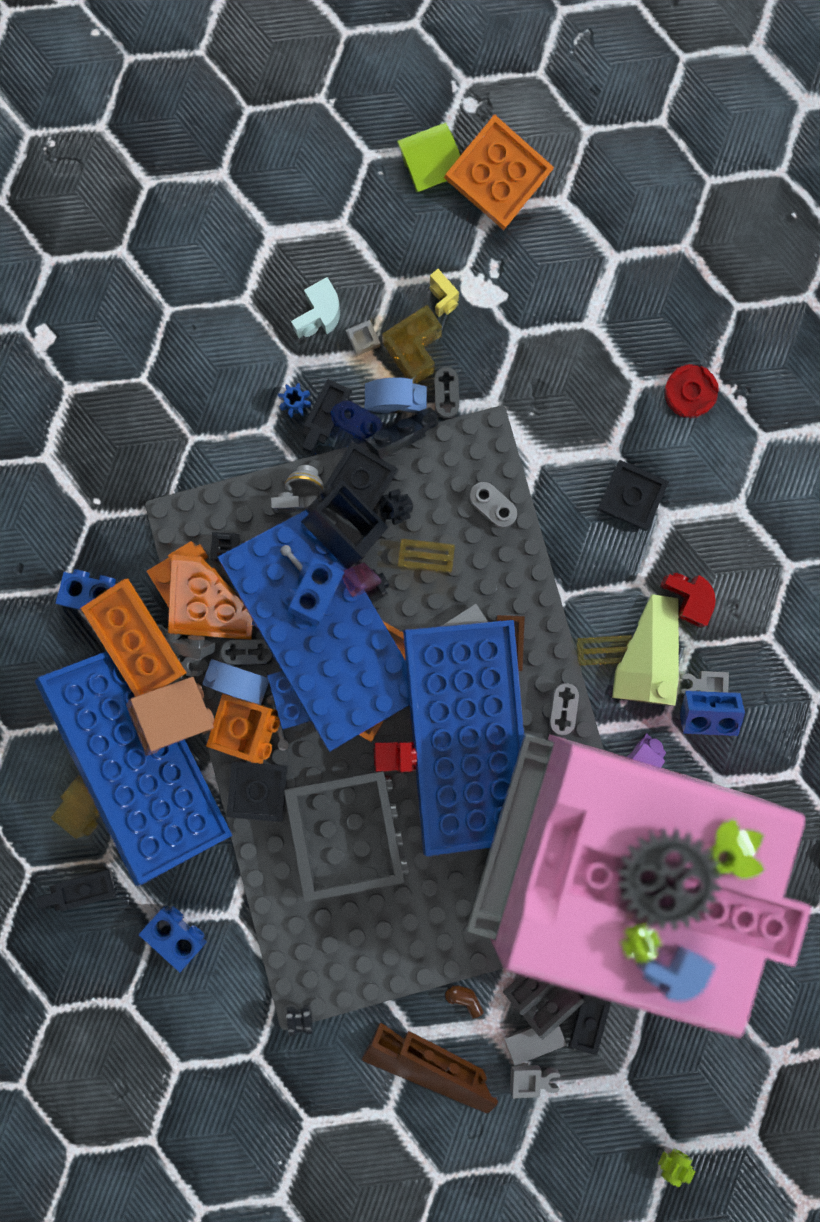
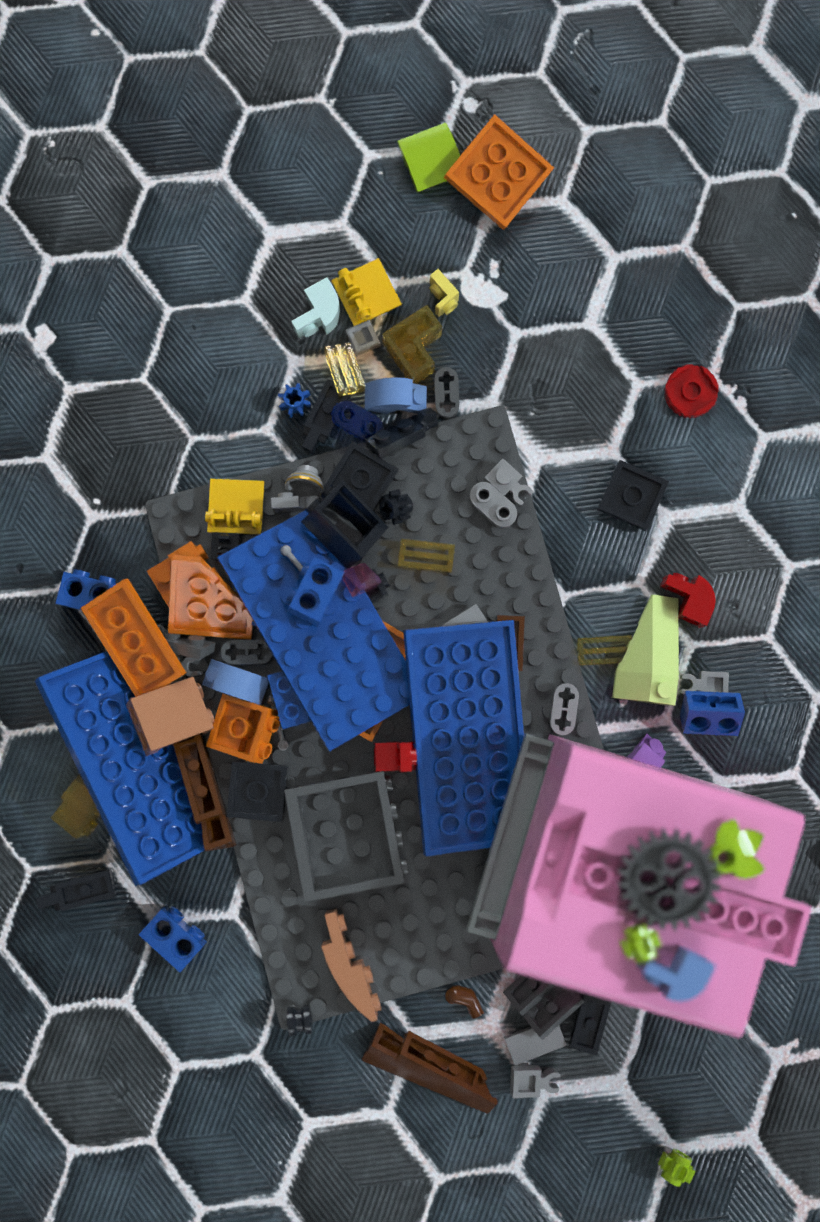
(204, 793): none -> reddish brown wedge
(235, 506): none -> yellow hinge
(340, 351): none -> clear yellow tile
(352, 977): none -> nougat slope
(366, 292): none -> yellow hinge
(506, 481): none -> light grey plate

